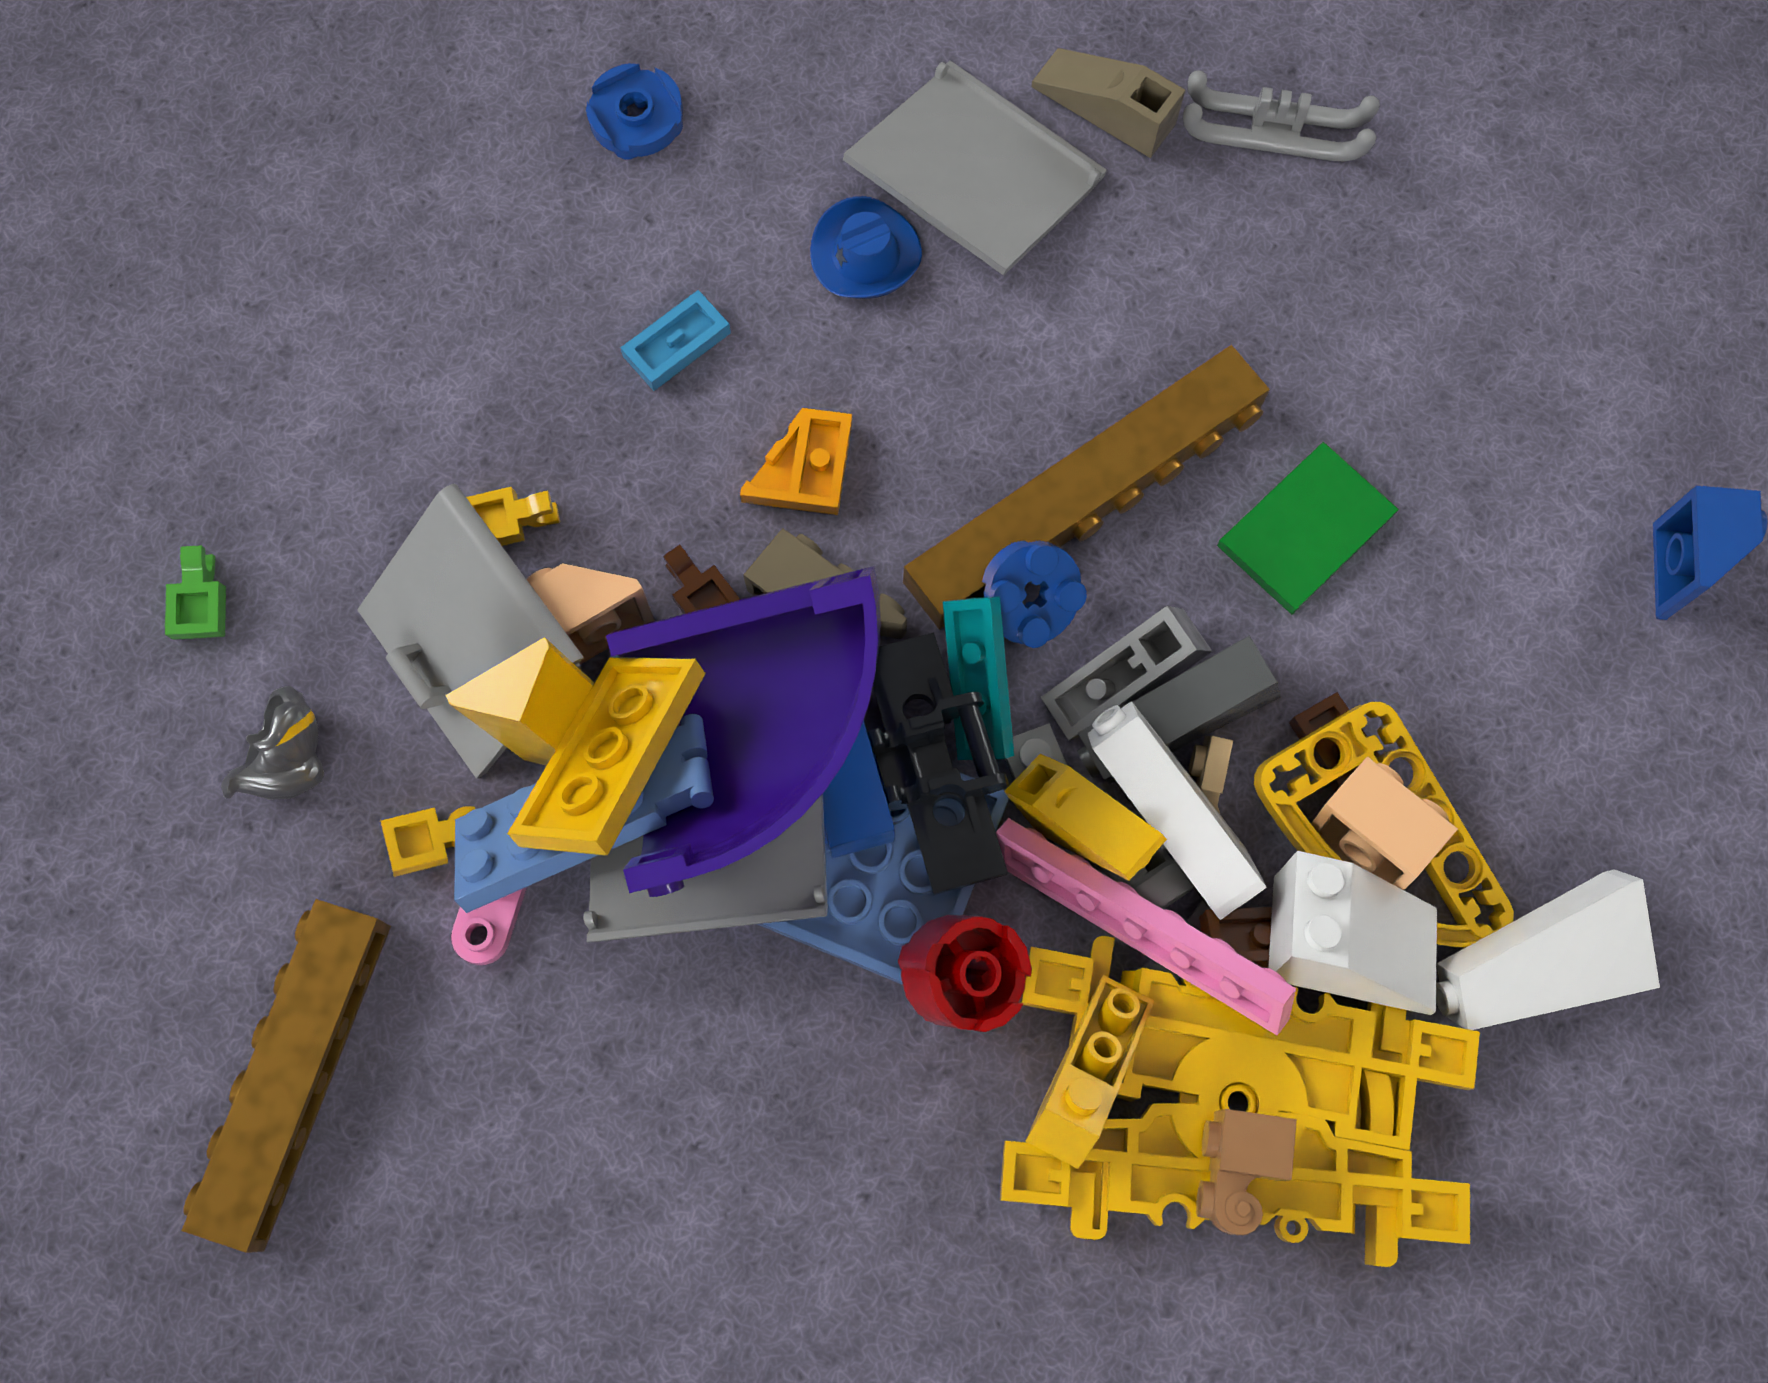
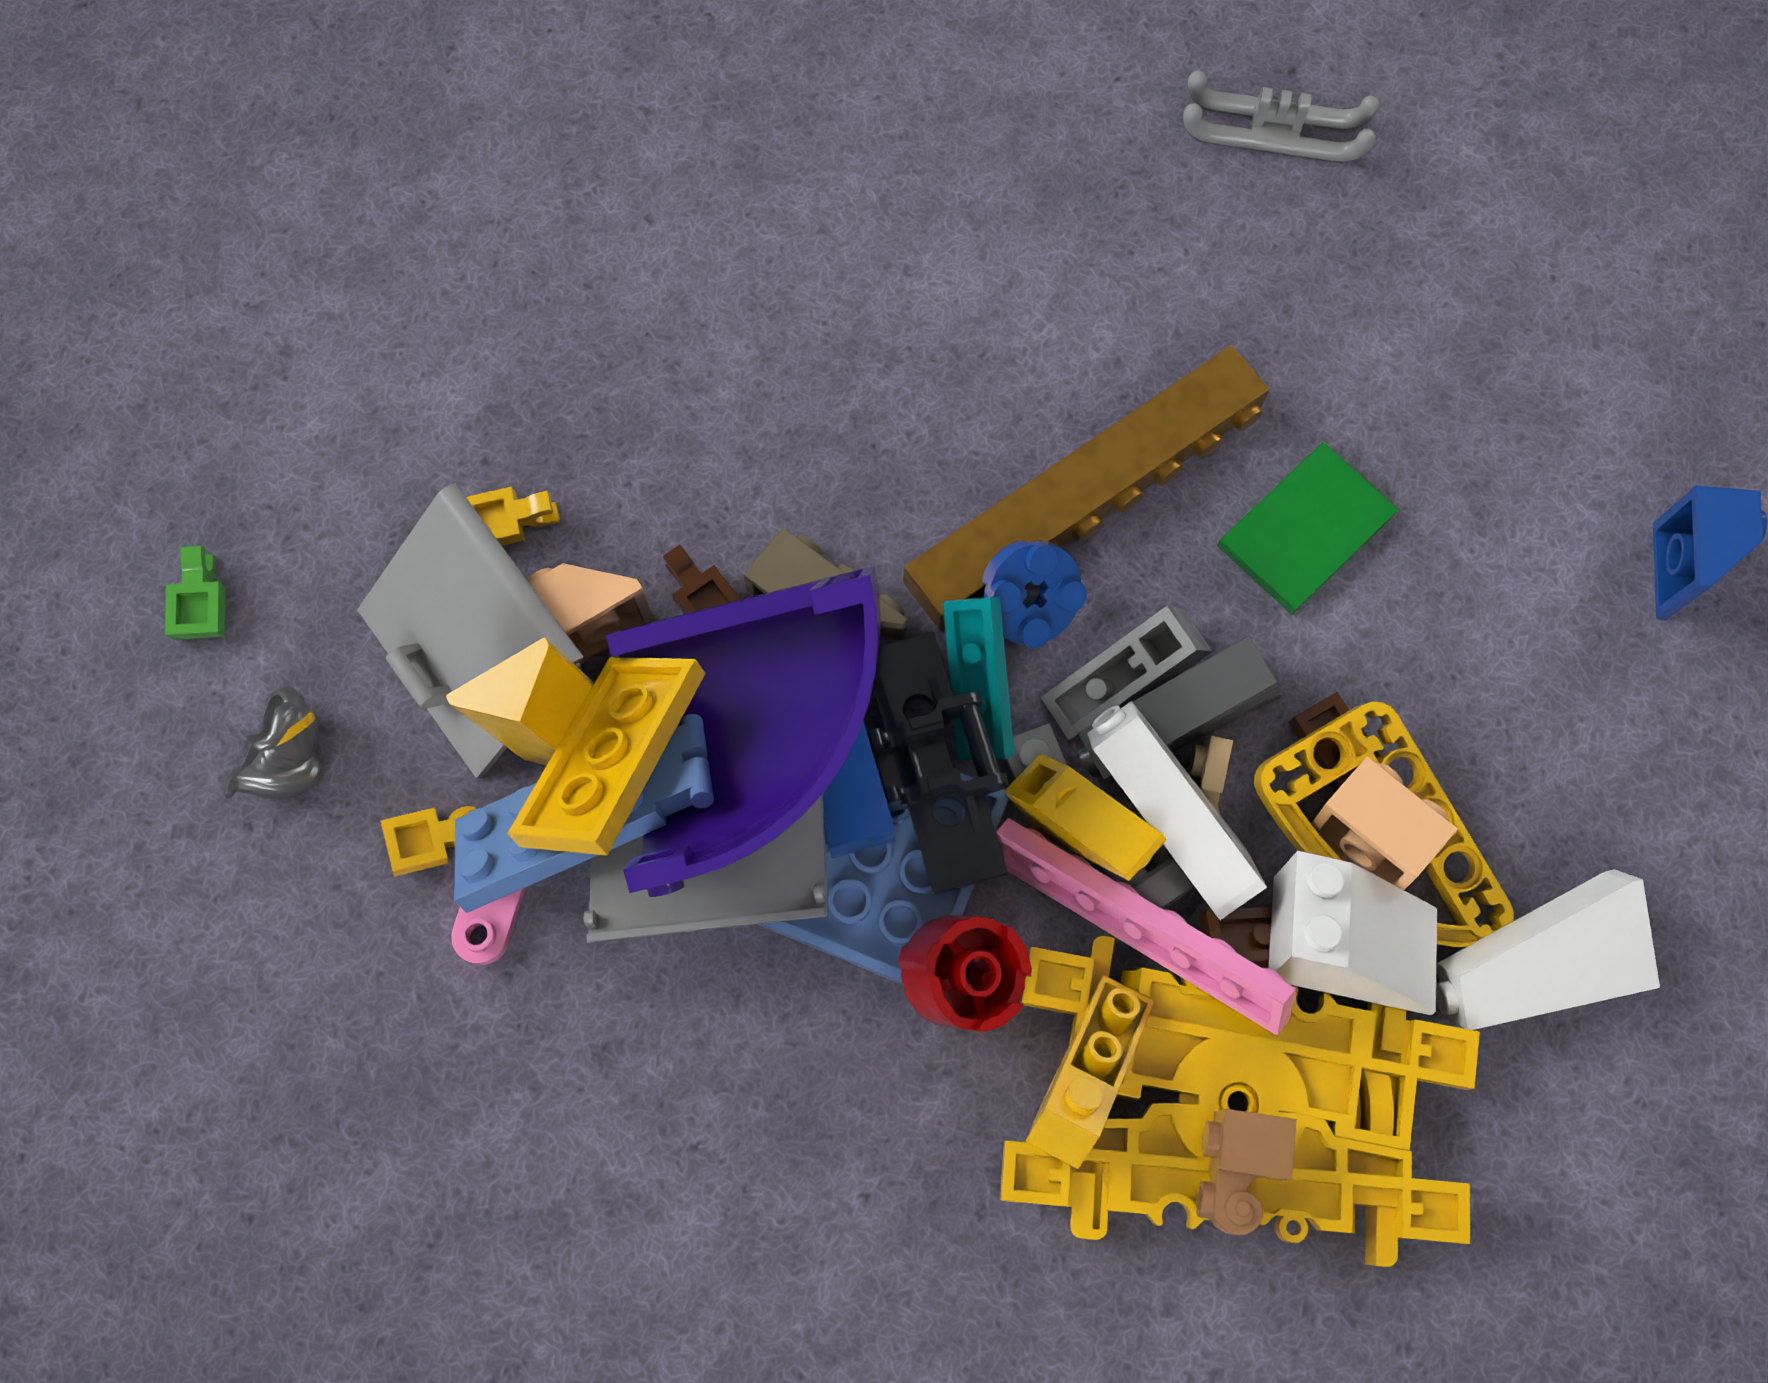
(285, 1078): pearl gold brick -> none
(637, 135): blue plate -> none
(675, 340): dark azure plate -> none
(805, 466): light orange wing -> none
(864, 249): blue hat -> none
(976, 167): light grey container -> none
(1114, 96): dark tan slope -> none

